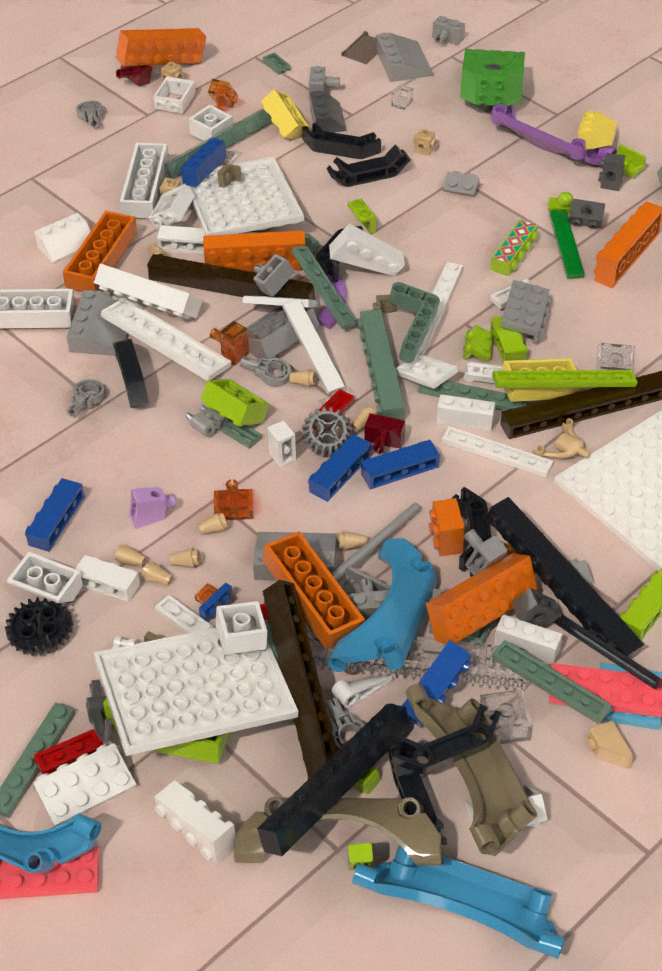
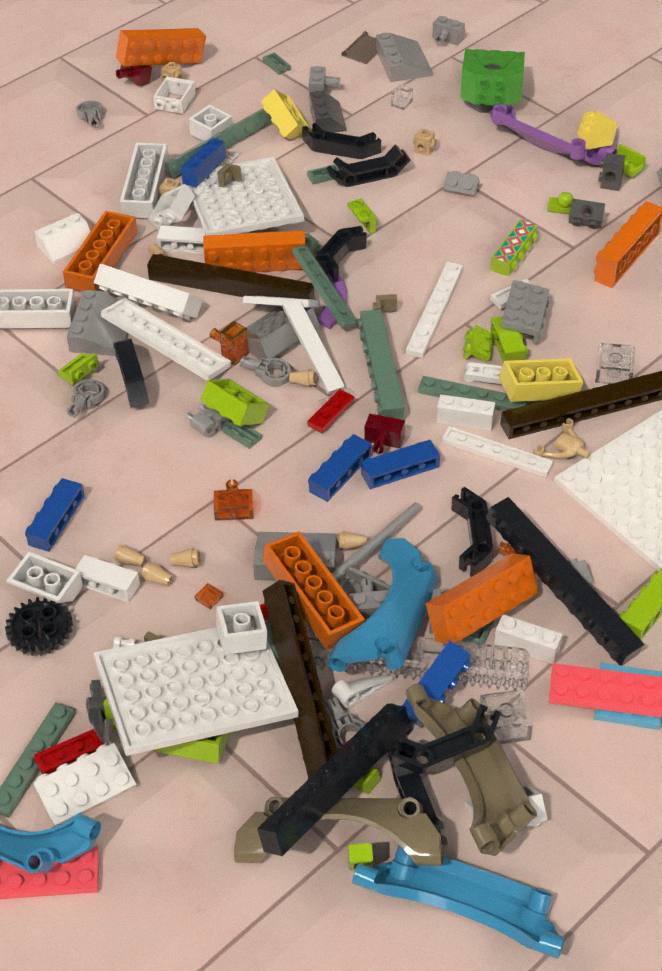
(79, 368): none -> lime bracket
(129, 302): clear sticker -> none
(149, 506): lavender torso -> none
(181, 615): white tile -> none
(196, 822): white wedge -> none
(213, 524): tan cone -> none
(221, 597): blue plate -> none
(222, 94): clear orange brick -> none
(273, 275): light grey brick -> none
(281, 443): white brick -> none
(318, 420): light grey gear -> none
(320, 175): none -> sand green tile
(361, 419): tan cone -> none
(366, 251): white wedge -> none
(425, 306): sand green beam -> none
(426, 371): white tile -> none
(447, 527): orange brick -> none
(484, 553): light grey brick -> none
(536, 608): dark grey brick -> none
(551, 681): sand green plate -> none
(563, 378): lime tile -> none
(566, 244): green tile -> none
(609, 652): black axle -> none
(609, 744): tan slope -> none

